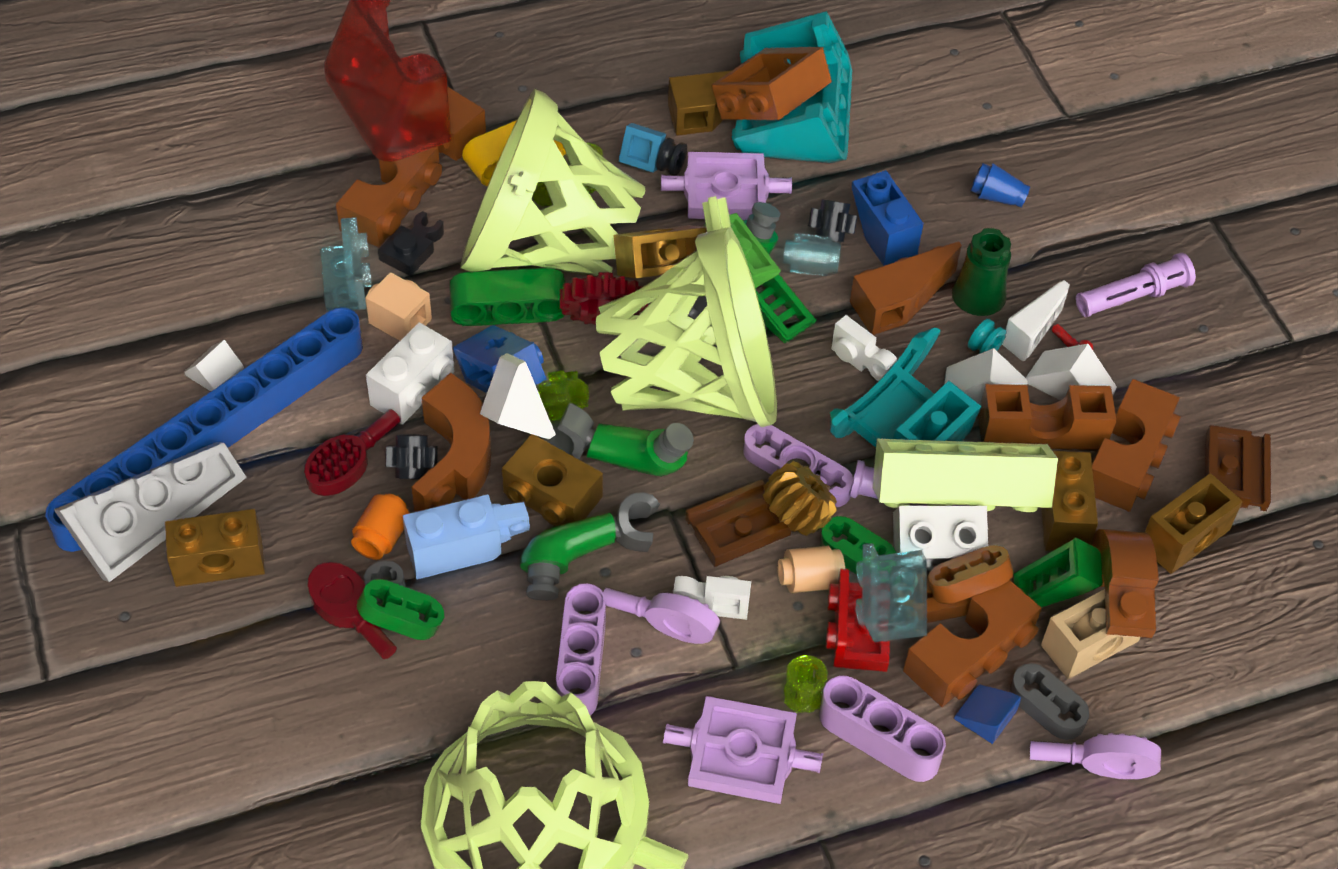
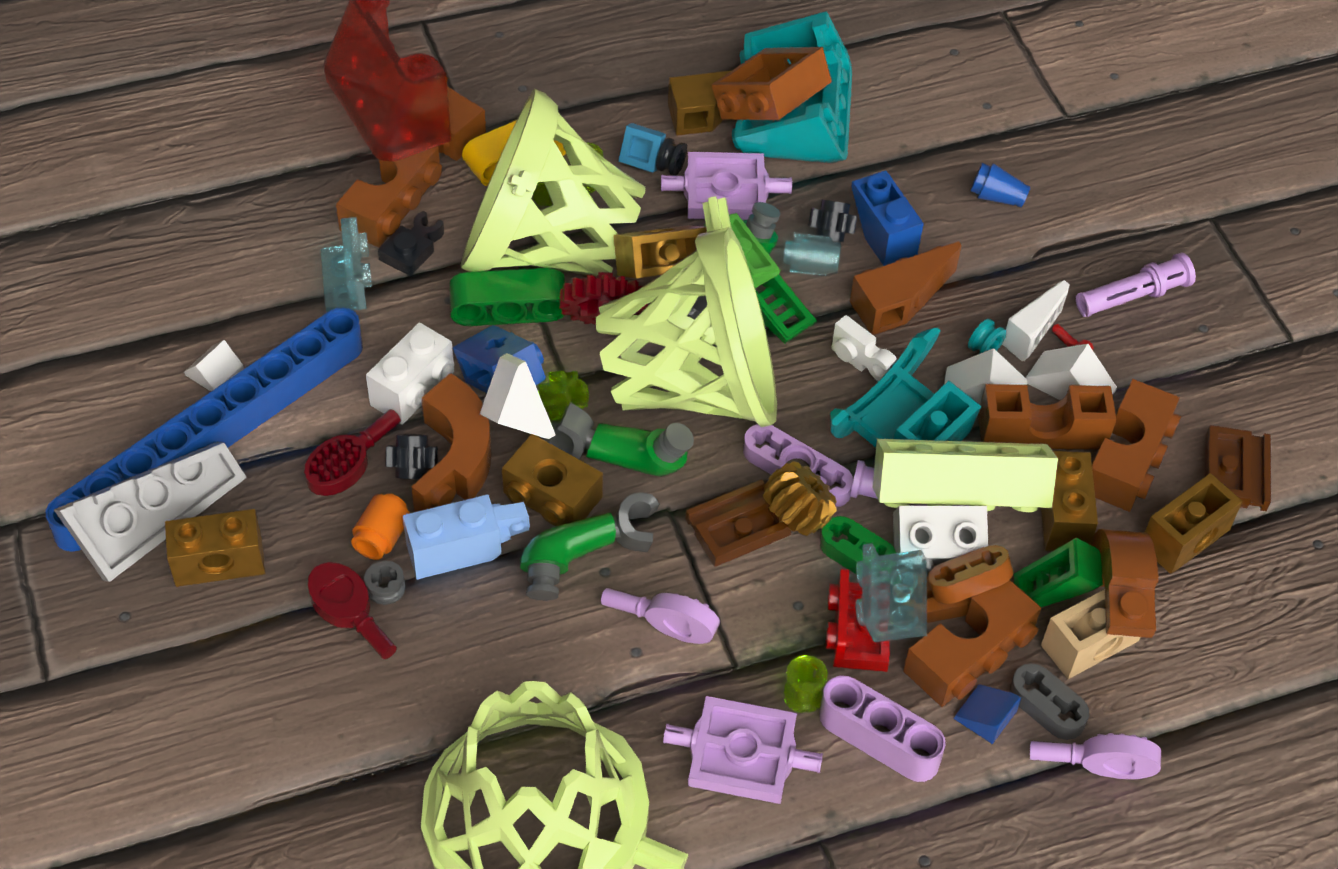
(397, 306): light nougat brick -> none
(400, 609): green beam -> none
(586, 633): lavender beam -> none
(723, 594): white plate -> none
(810, 568): light nougat brick -> none
(984, 273): dark green plant -> none

